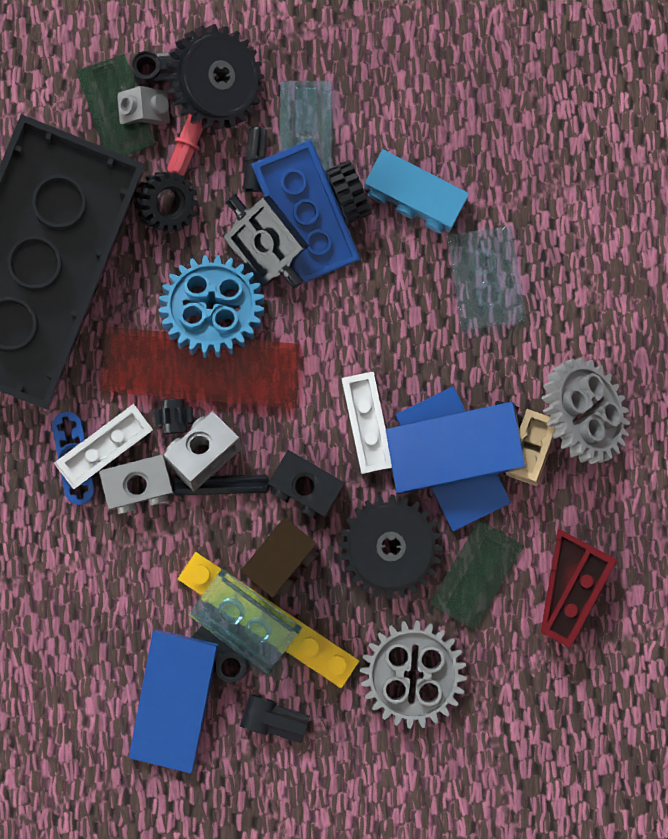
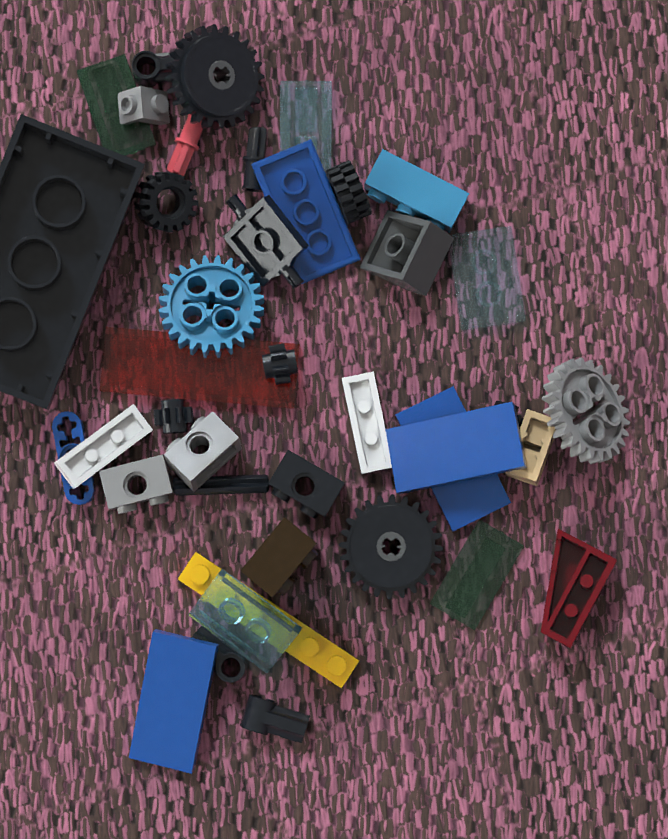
(280, 364): none -> black gear
(383, 672): light grey gear -> none
(407, 252): none -> dark grey slope

